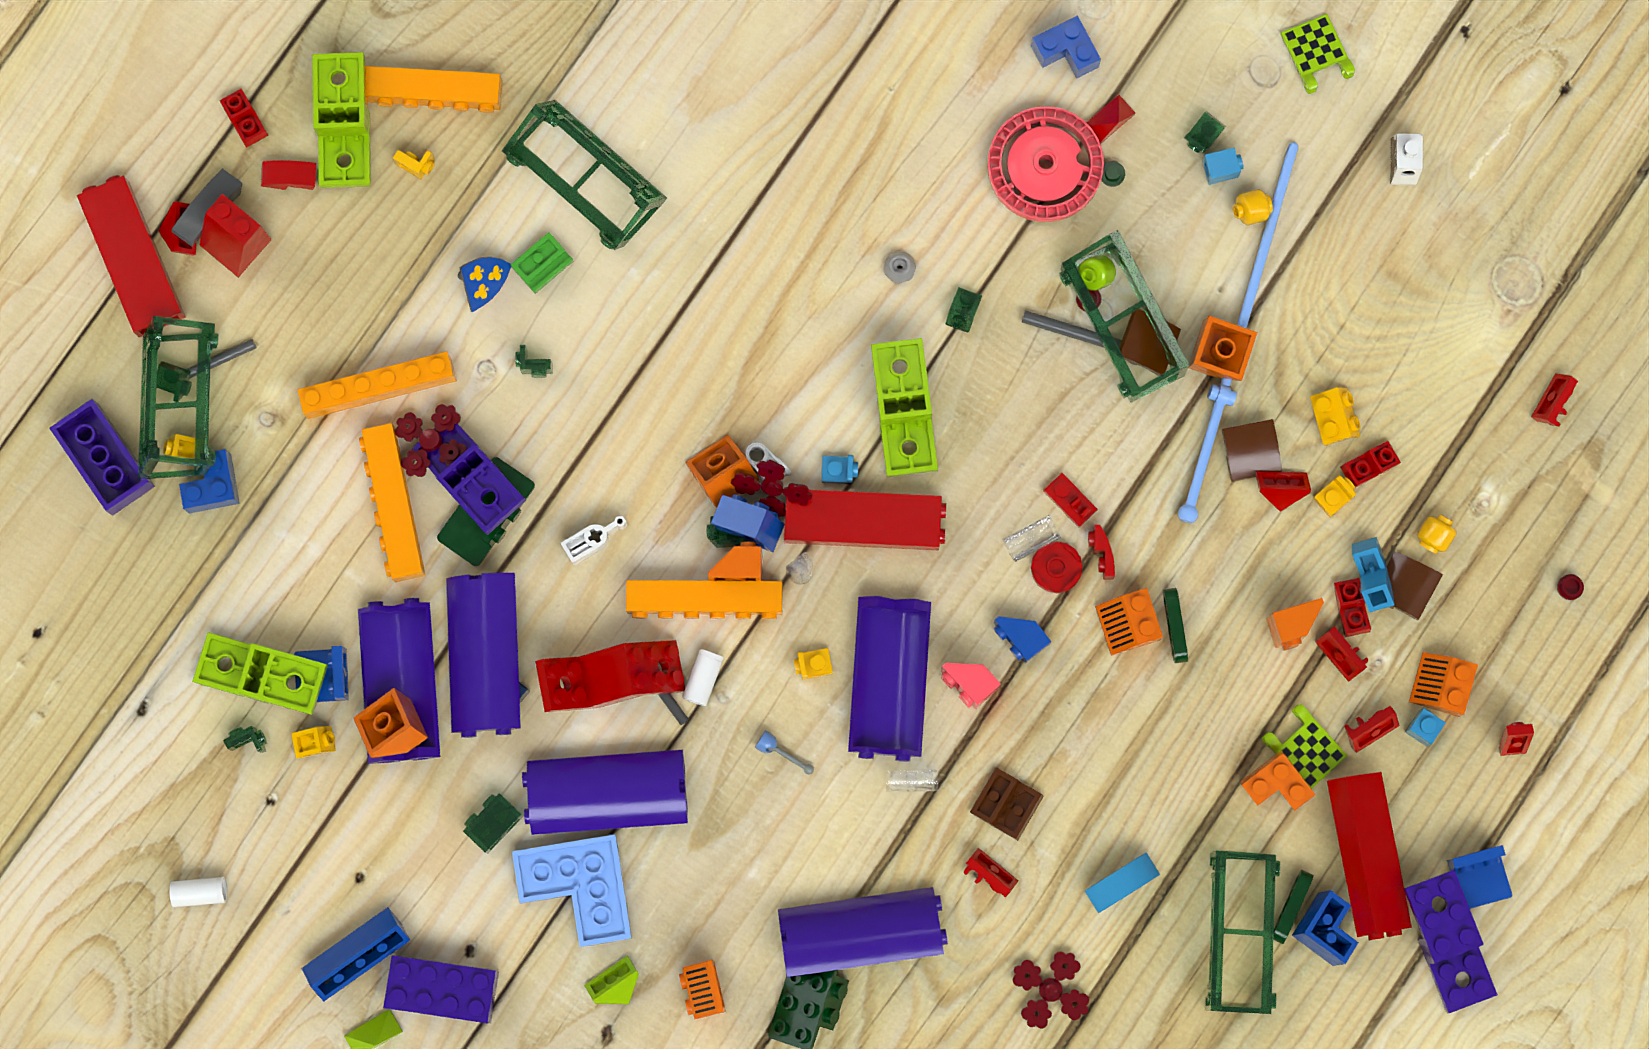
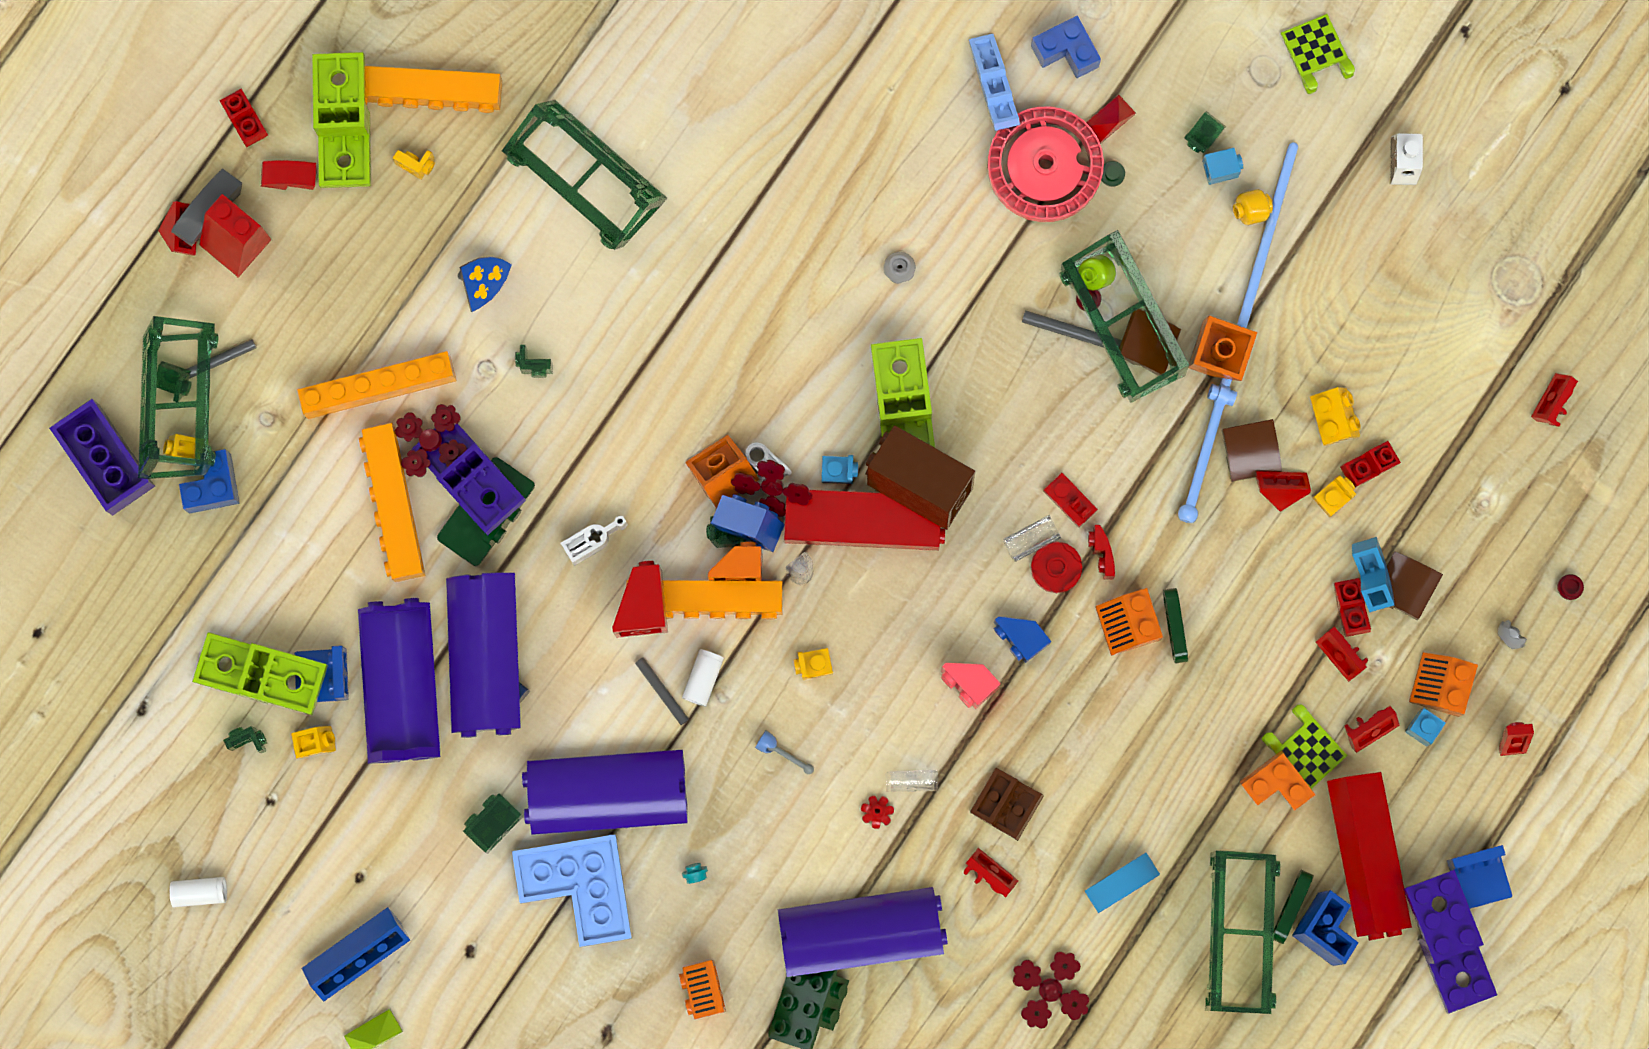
(129, 253): red brick -> none
(390, 725): orange slope -> none
(441, 989): dark purple brick -> none
(541, 263): bright green plate -> none
(610, 675): red bracket -> none
(614, 984): lime slope -> none
(643, 603): none -> red slope
(695, 873): none -> teal plate
(876, 818): none -> red plant
(889, 677): dark purple cylinder -> none
(919, 477): none -> reddish brown brick
(963, 310): clear green bracket -> none
(994, 82): none -> light blue slope
(1293, 624): orange slope -> none
(1436, 534): yellow head -> none
(1511, 635): none -> light grey plate

